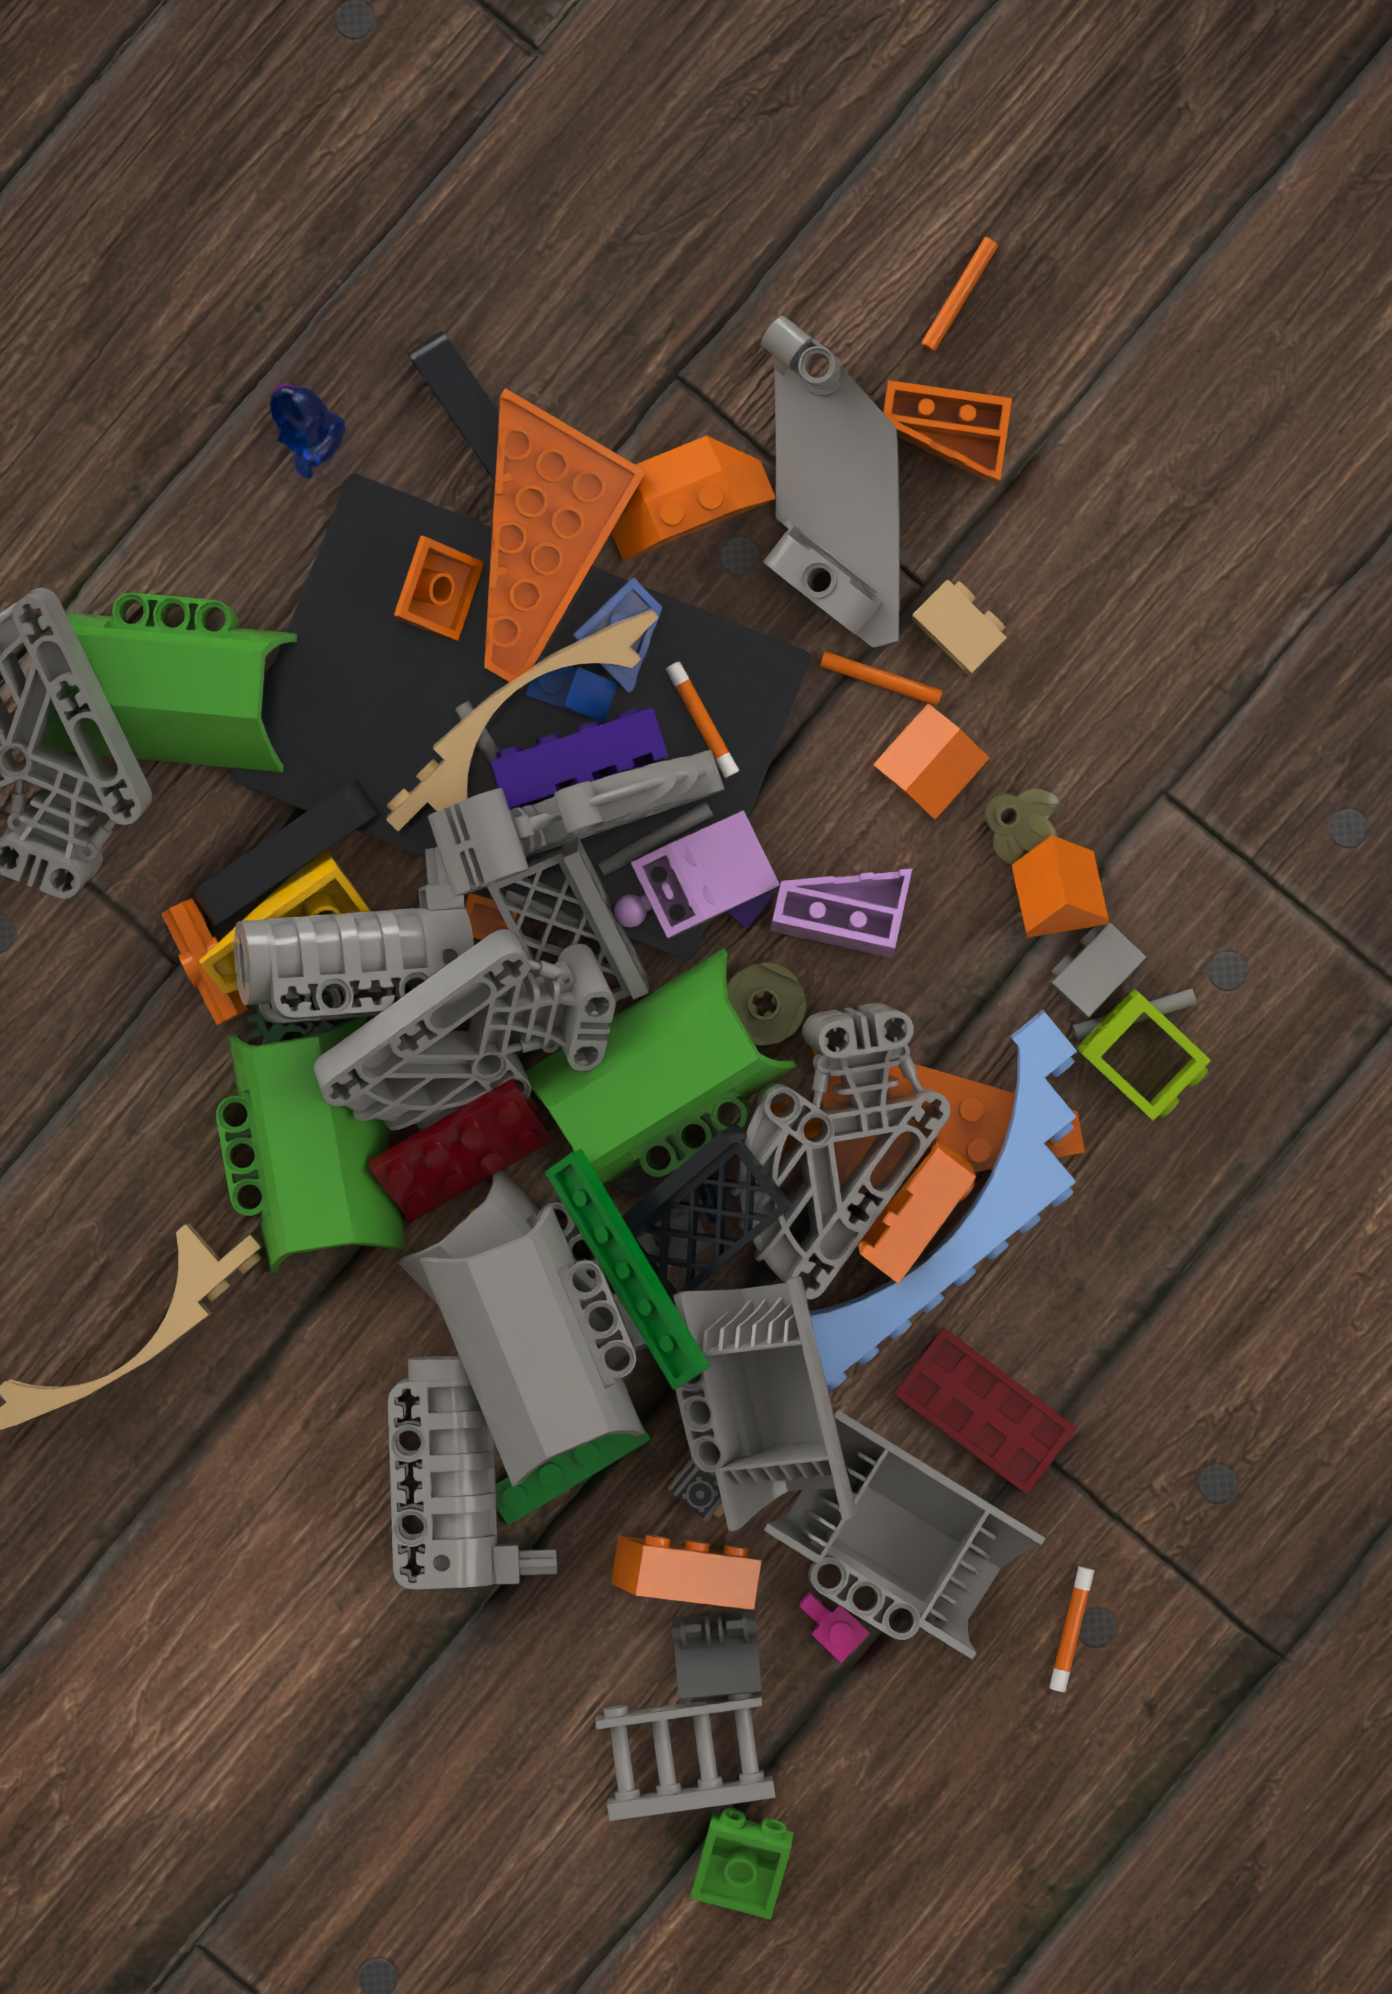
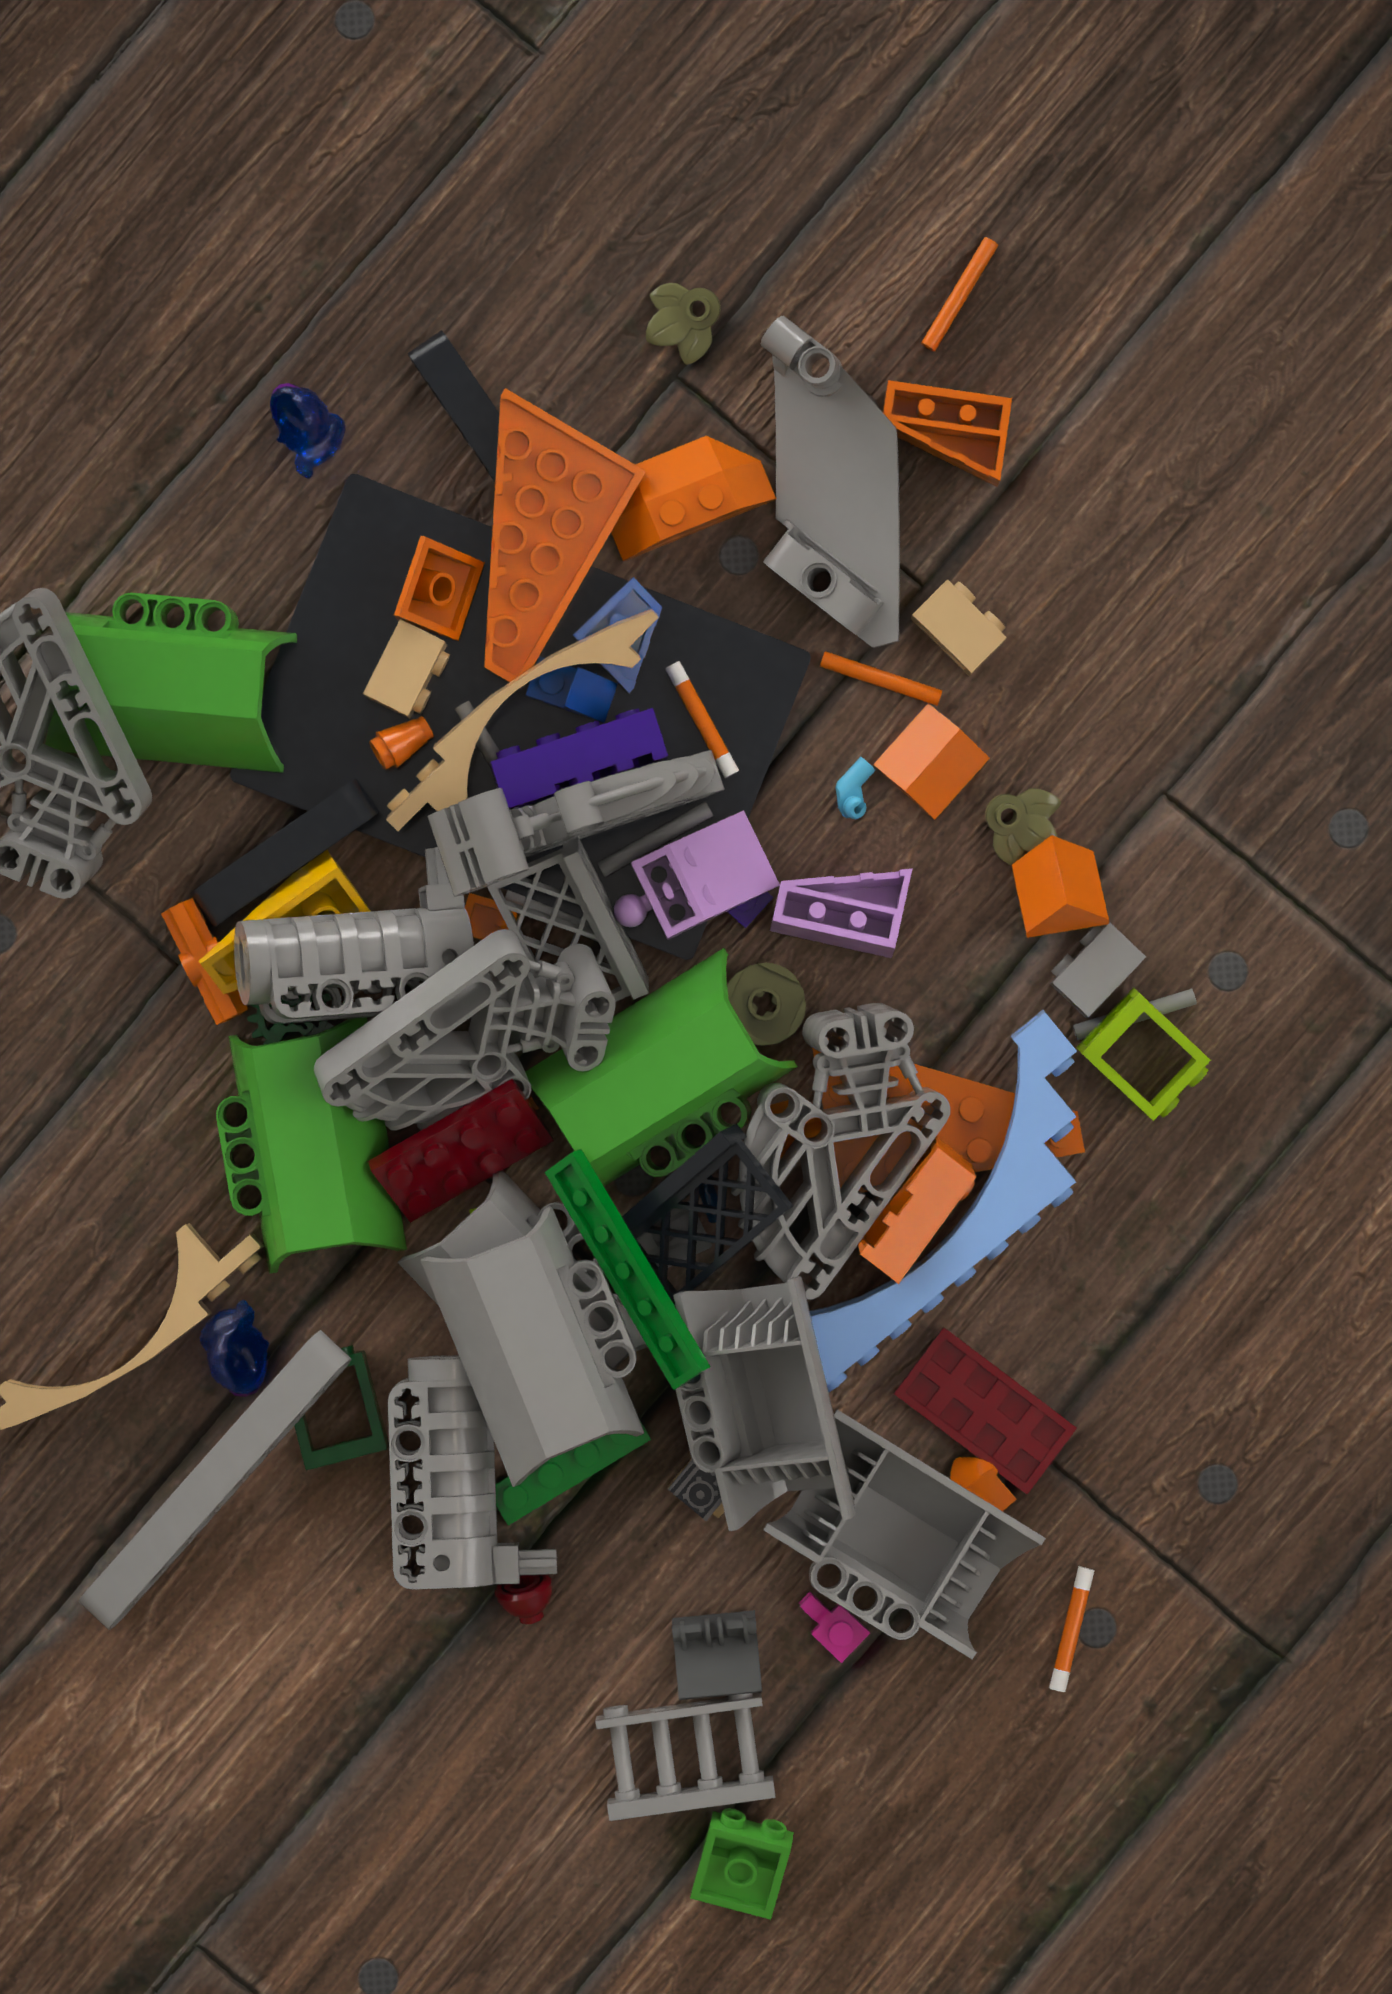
(215, 1479): none -> light grey beam
(236, 1350): none -> clear blue hair
(355, 1447): none -> dark green window
(400, 742): none -> orange cone
(406, 670): none -> tan brick
(527, 1598): none -> dark red brick
(678, 324): none -> olive plate
(686, 1571): orange wedge -> none
(849, 789): none -> medium azure arm
(981, 1479): none -> orange tile

